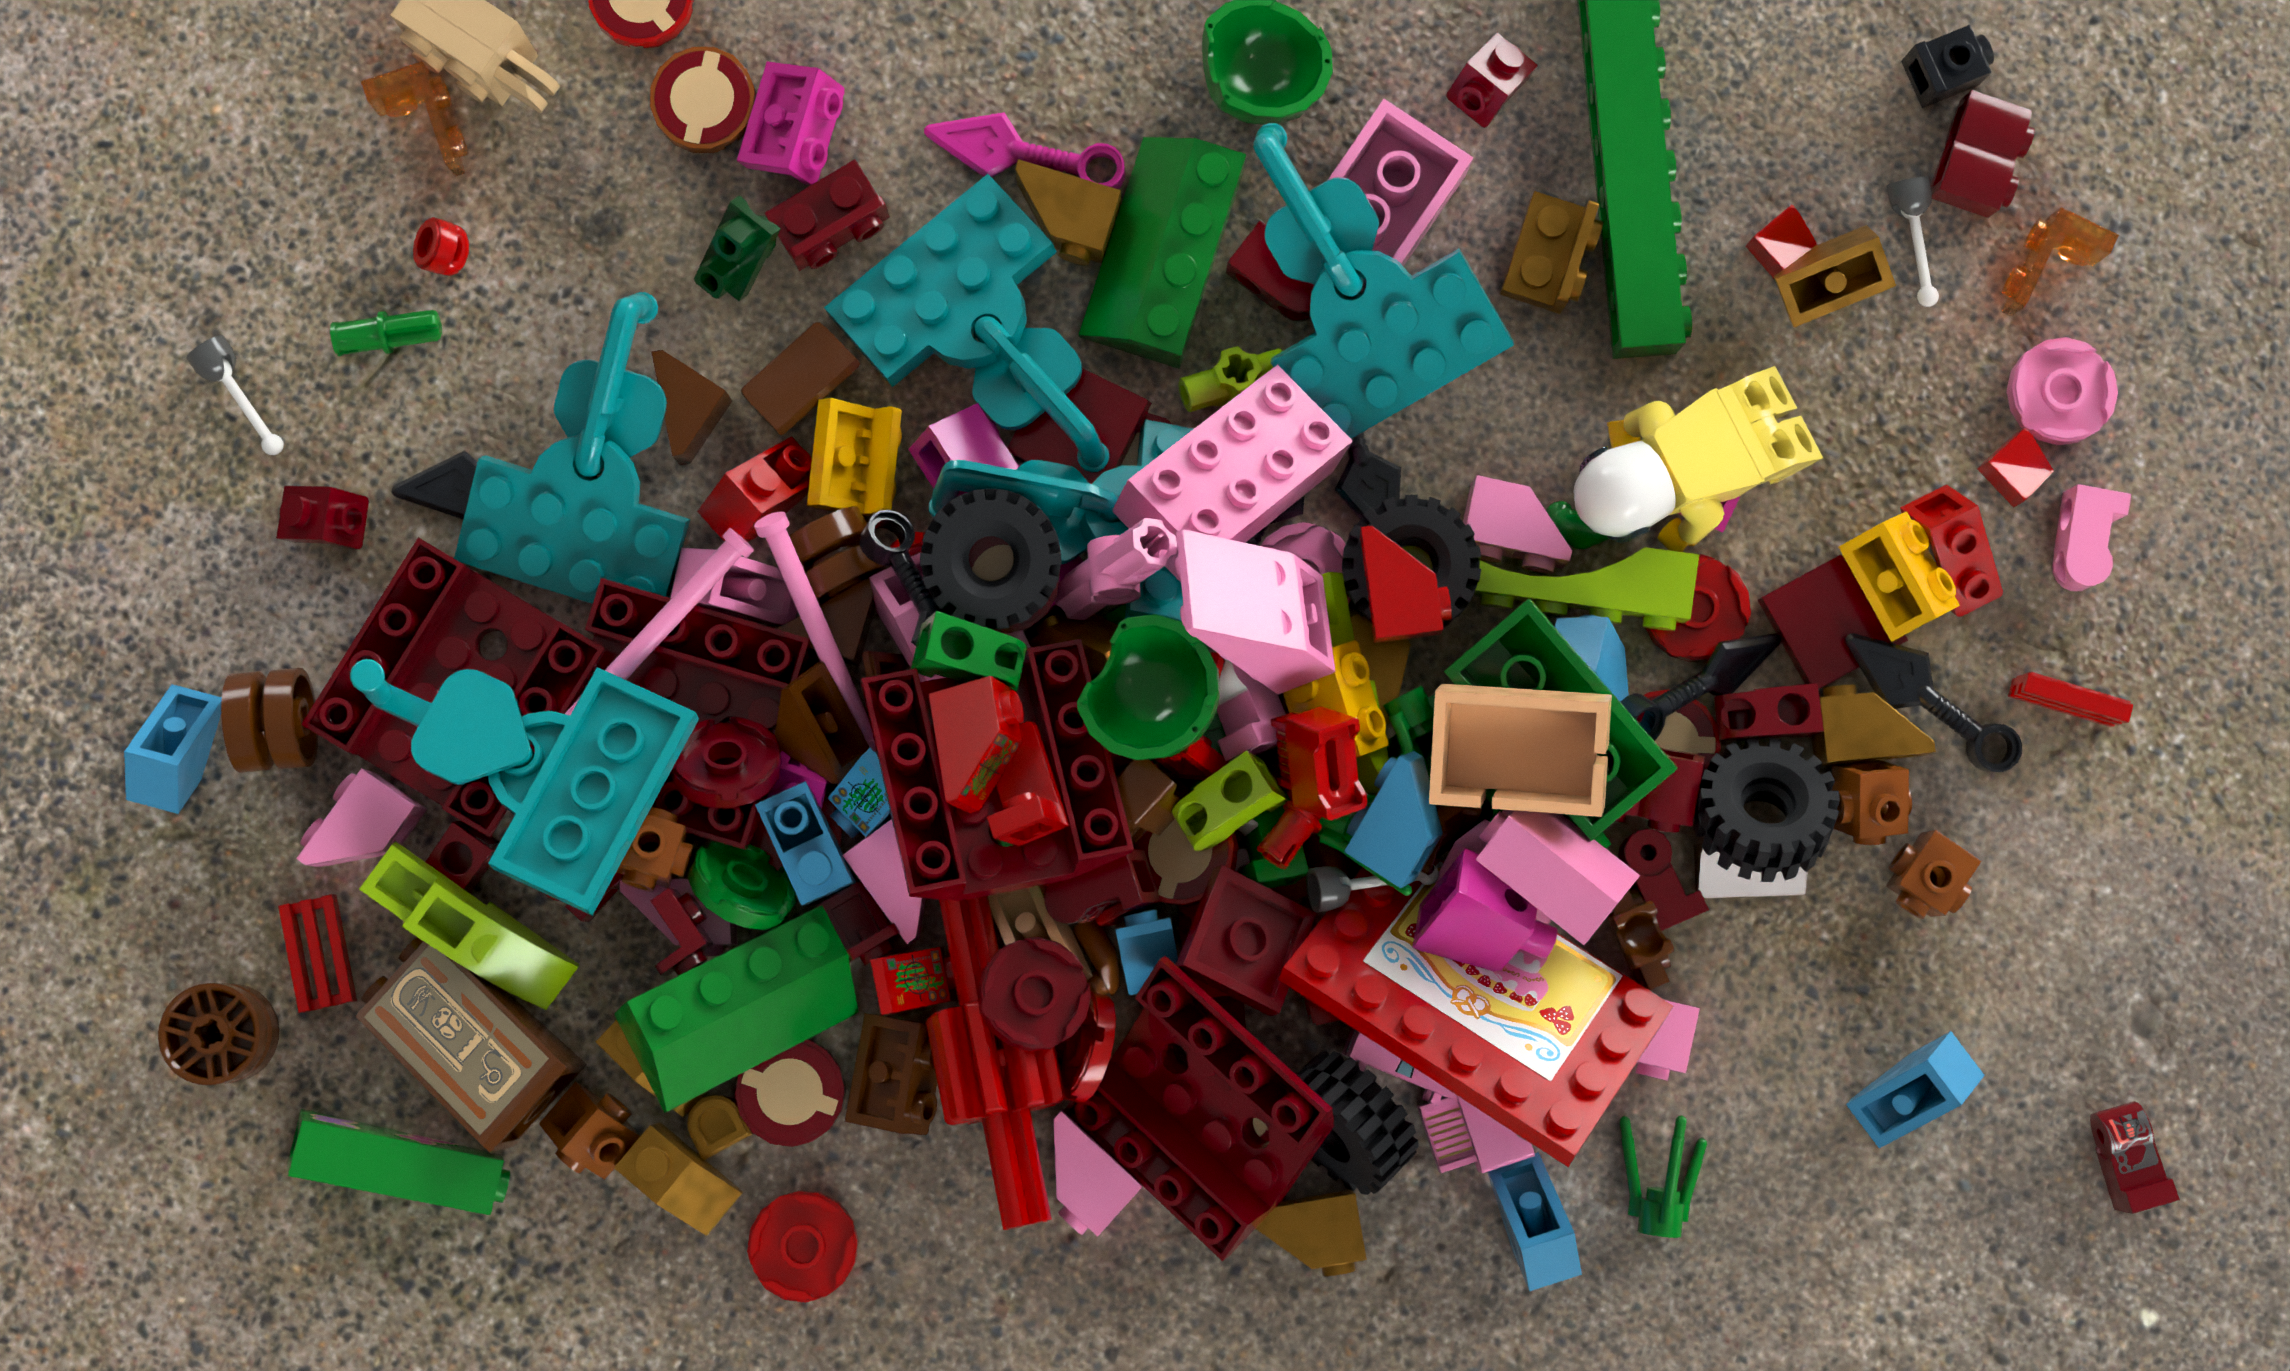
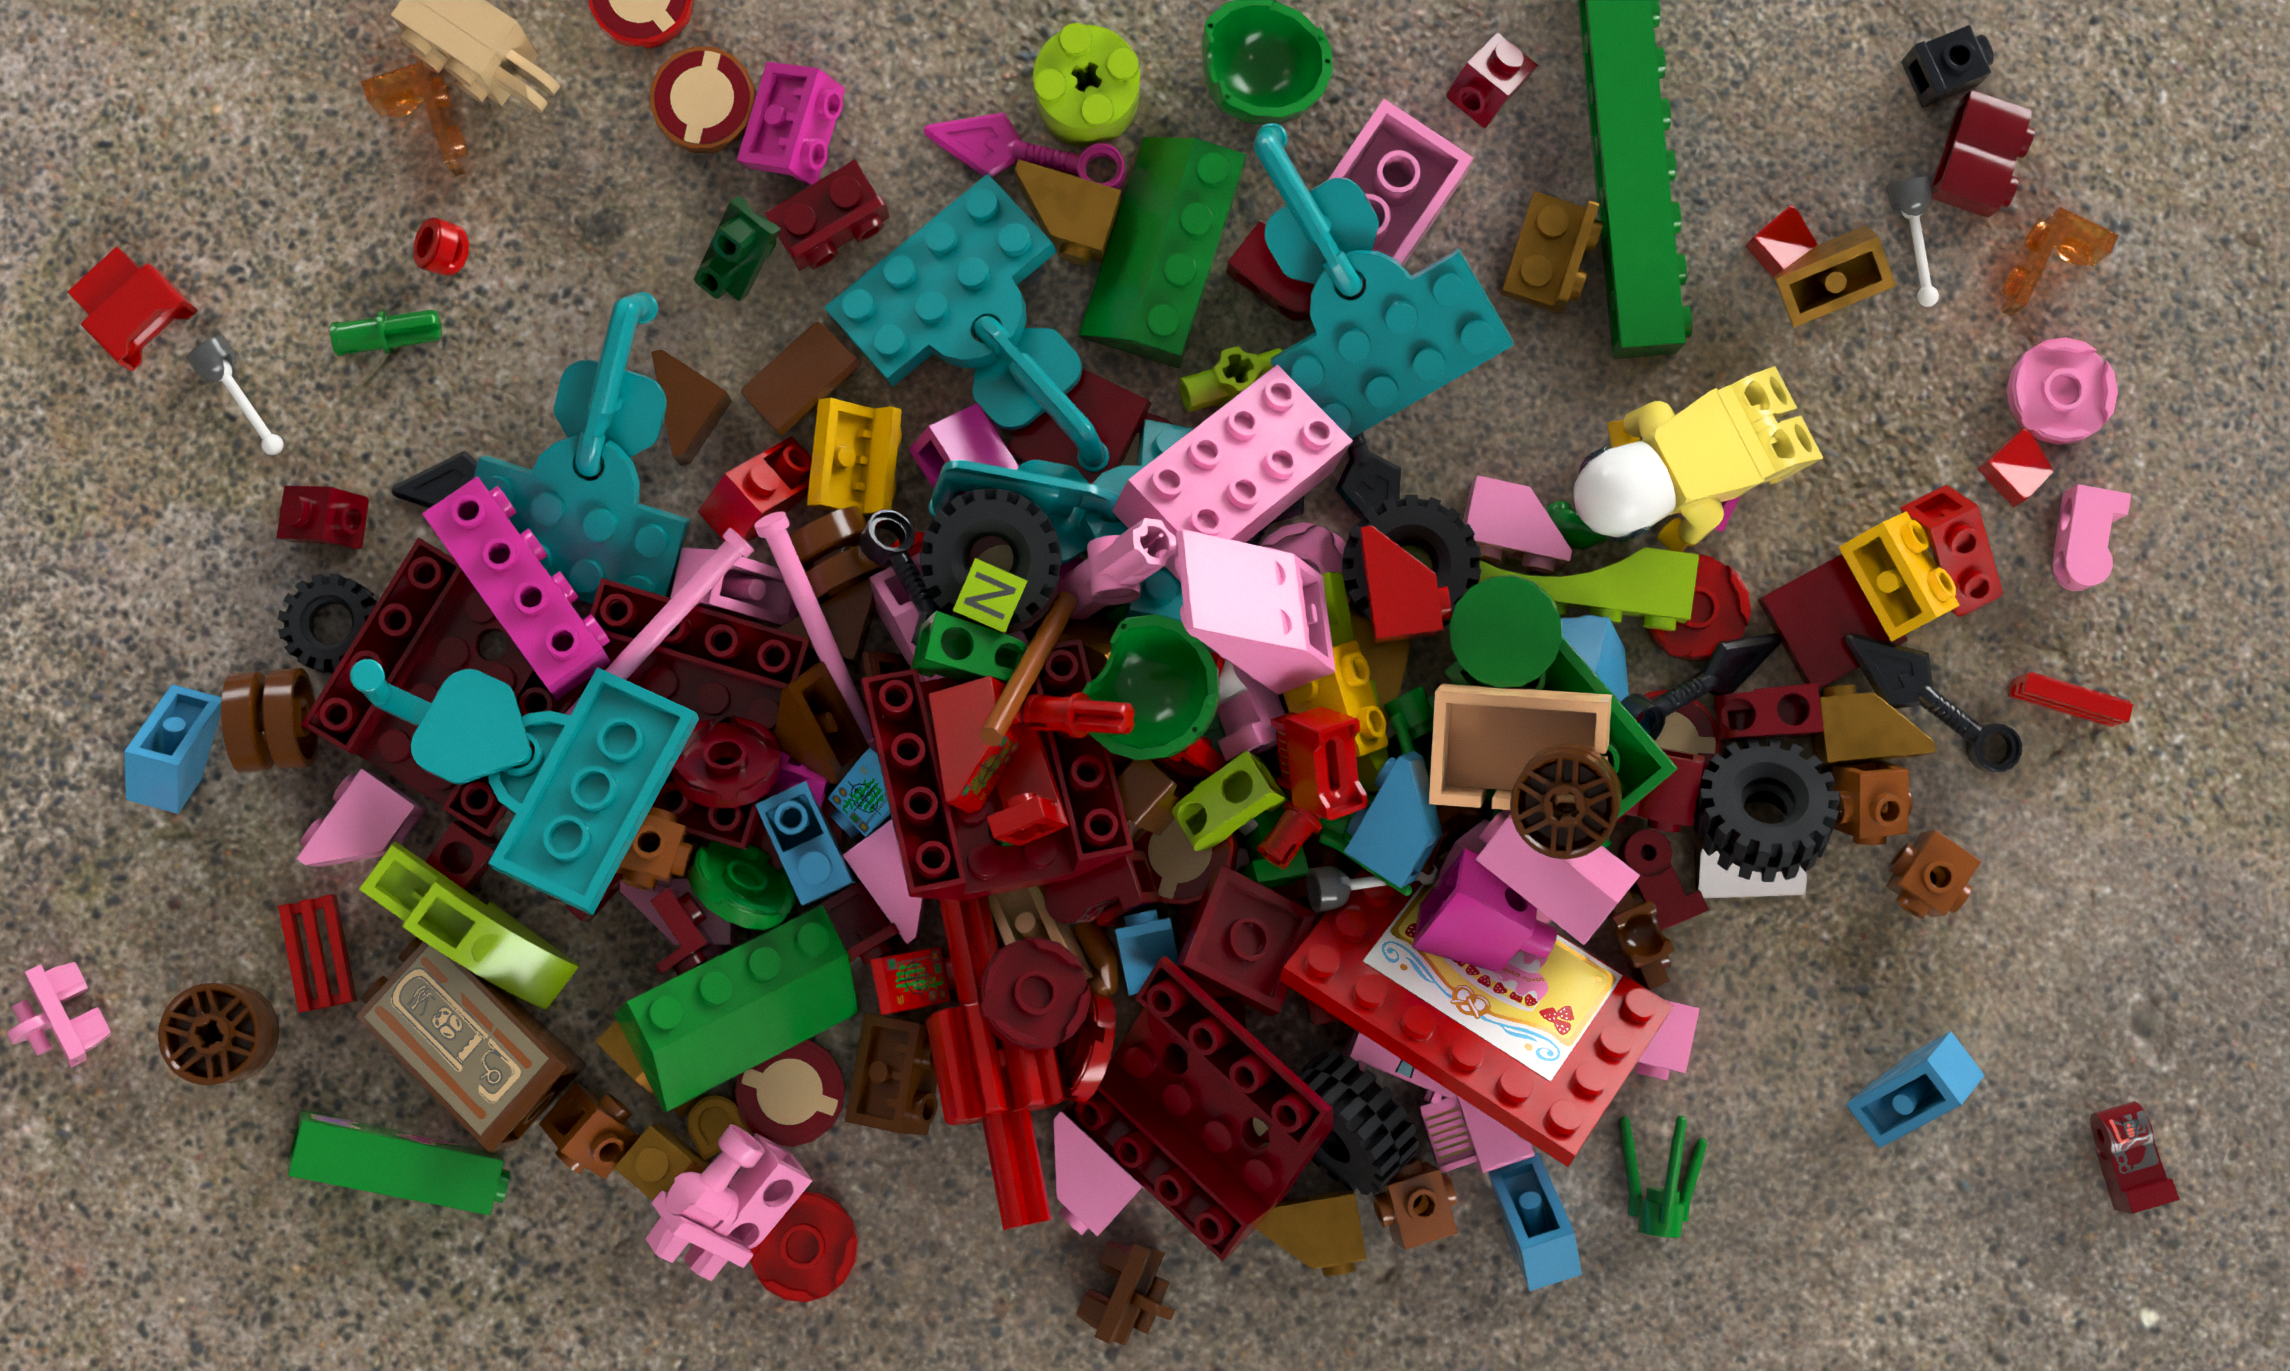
(73, 1035): none -> bright pink hips
(128, 305): none -> red piece
(305, 605): none -> black tyre
(518, 587): none -> dark pink brick
(725, 1219): none -> bright pink hips
(990, 595): none -> lime tile
(1028, 669): none -> dark orange bar
(1077, 715): none -> red axle
(1078, 56): none -> lime brick
(1135, 1297): none -> reddish brown hips
(1417, 1205): none -> dark orange brick
(1506, 631): none -> green tile
(1576, 828): none -> reddish brown wheel

